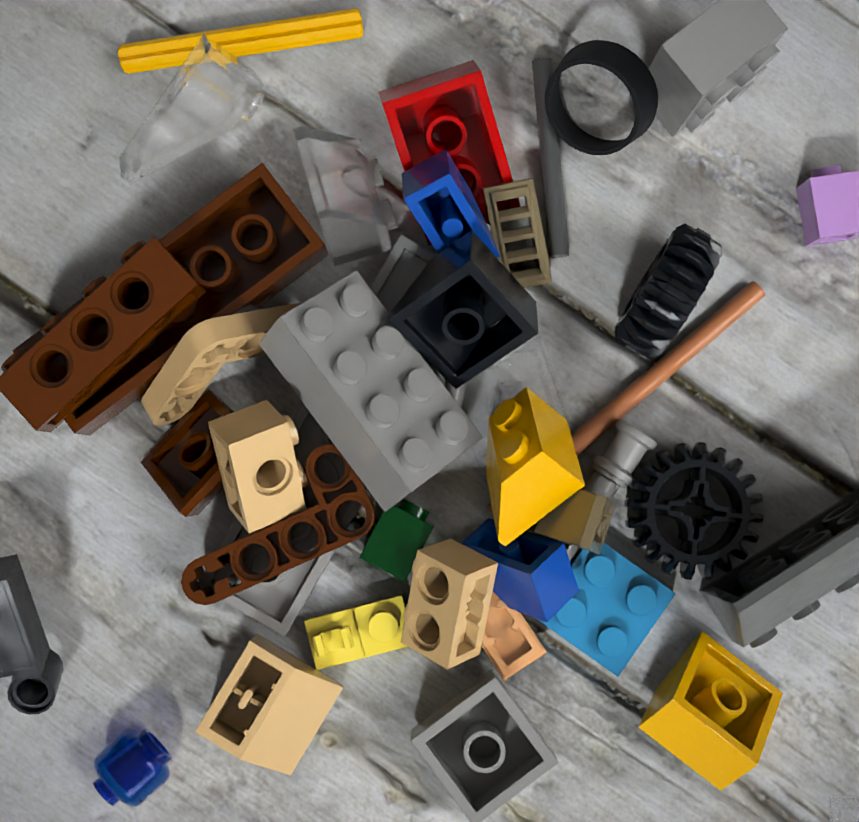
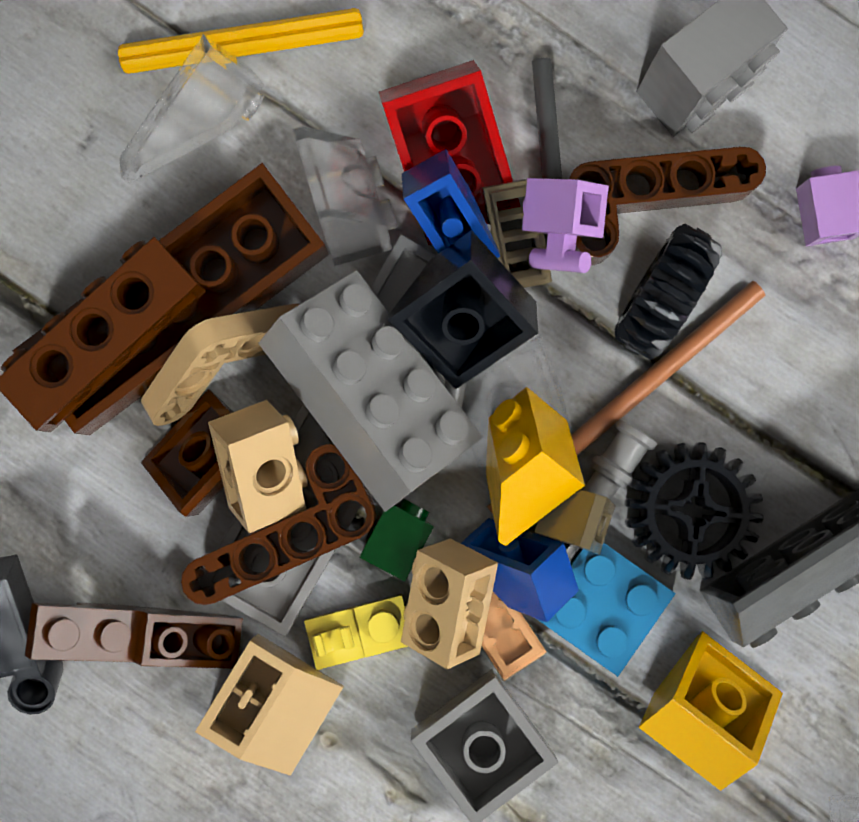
(131, 768): clear blue head -> none
(132, 635): none -> reddish brown slope
(563, 212): none -> lavender brick
(628, 69): black tyre -> none
(664, 187): none -> reddish brown beam

